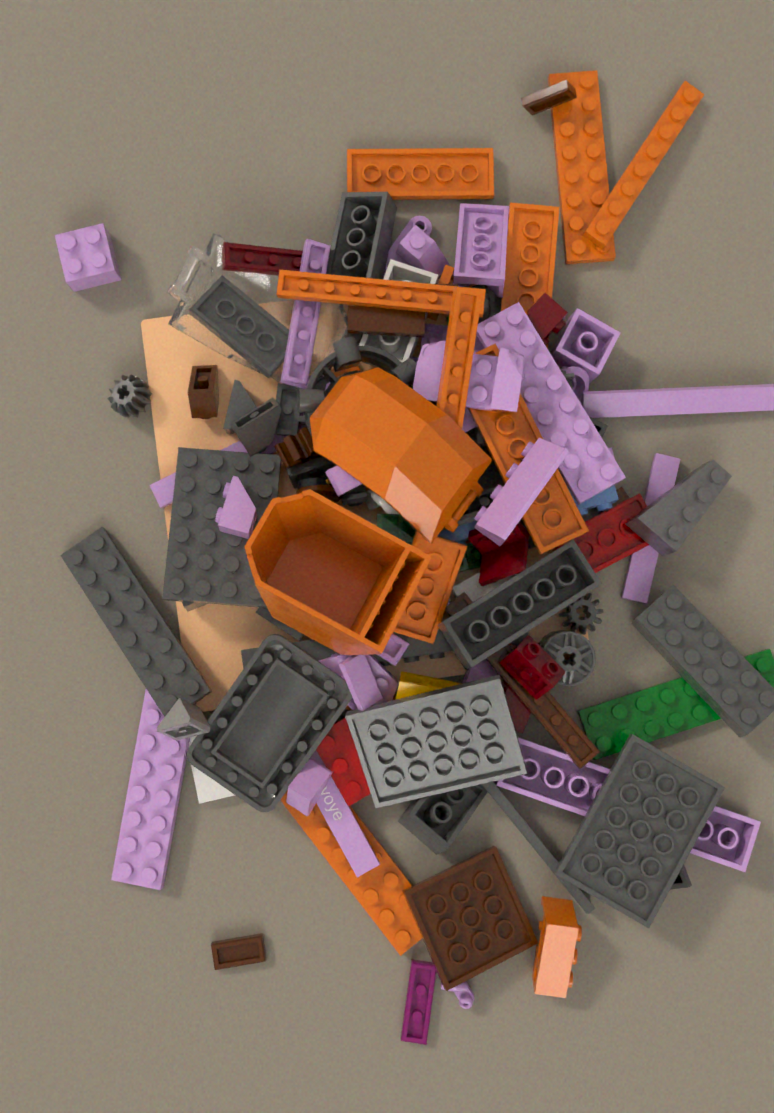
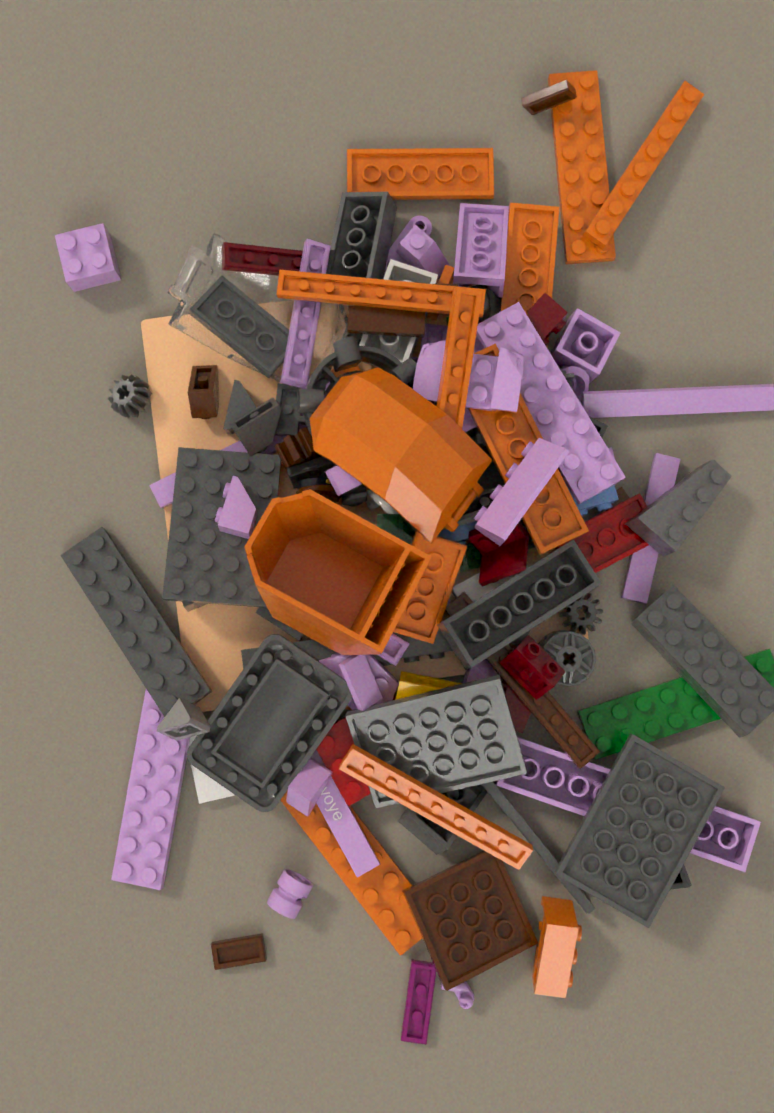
(287, 898): none -> lavender wheel
(435, 807): none -> orange plate

